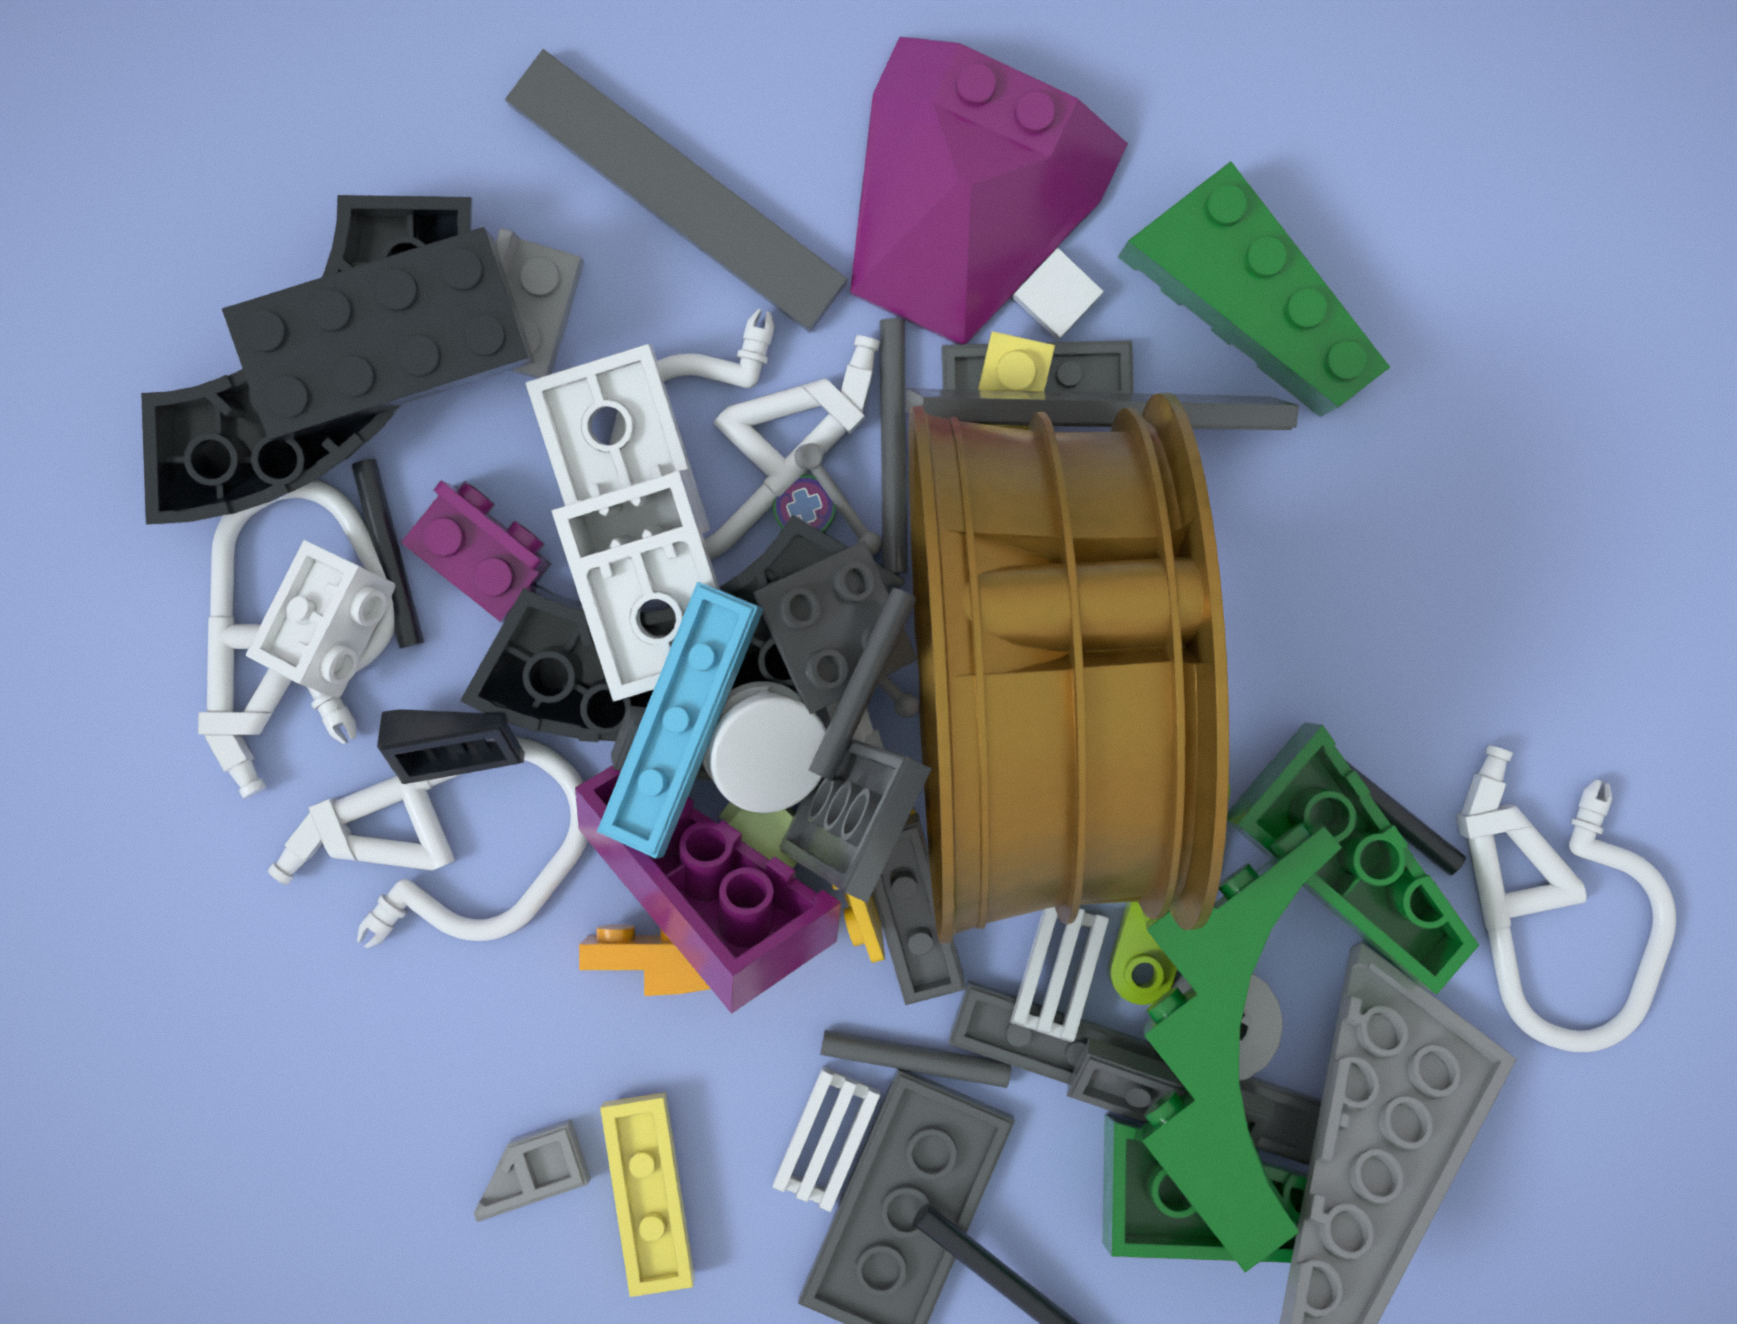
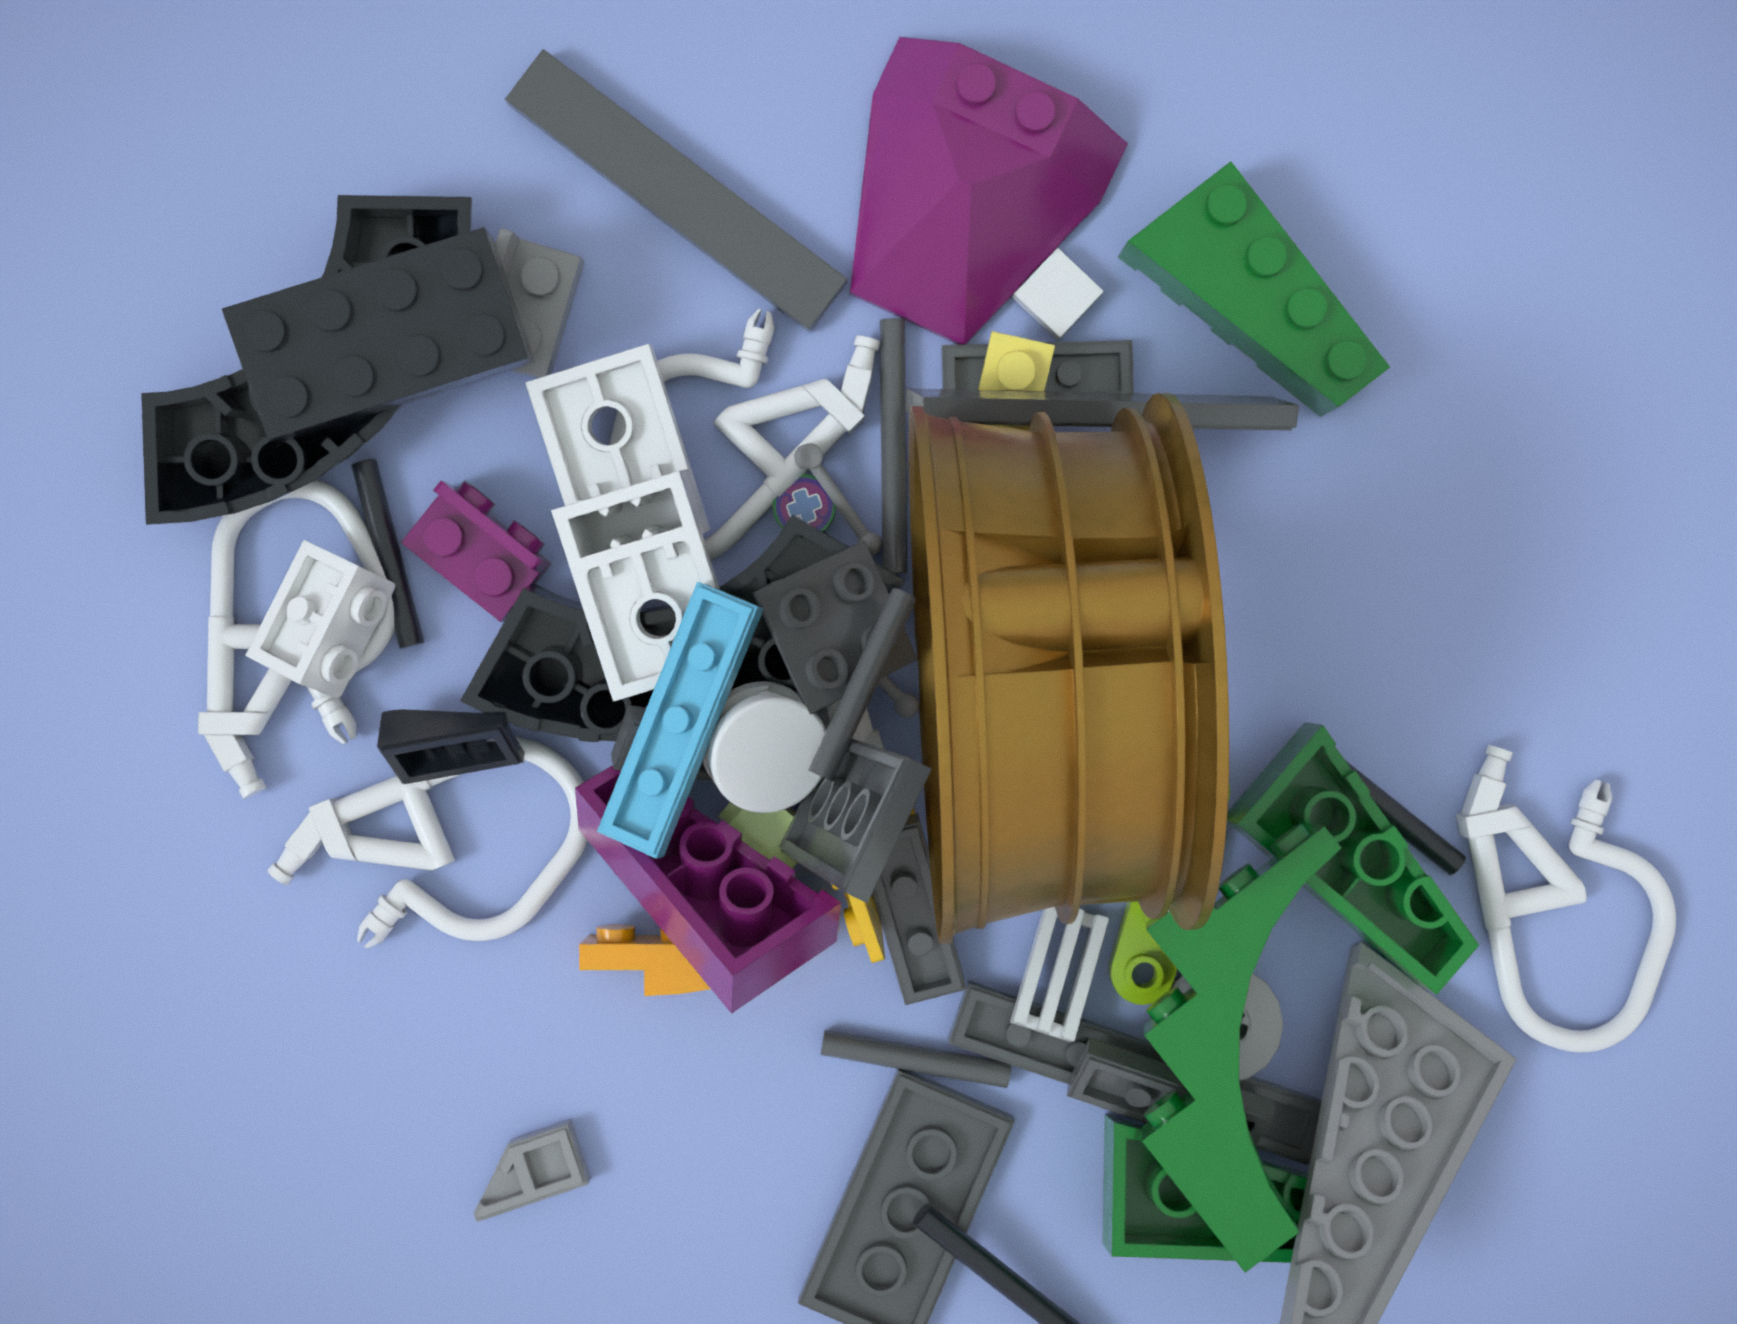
(647, 1194): light yellow plate -> none
(805, 1188): white tile -> none

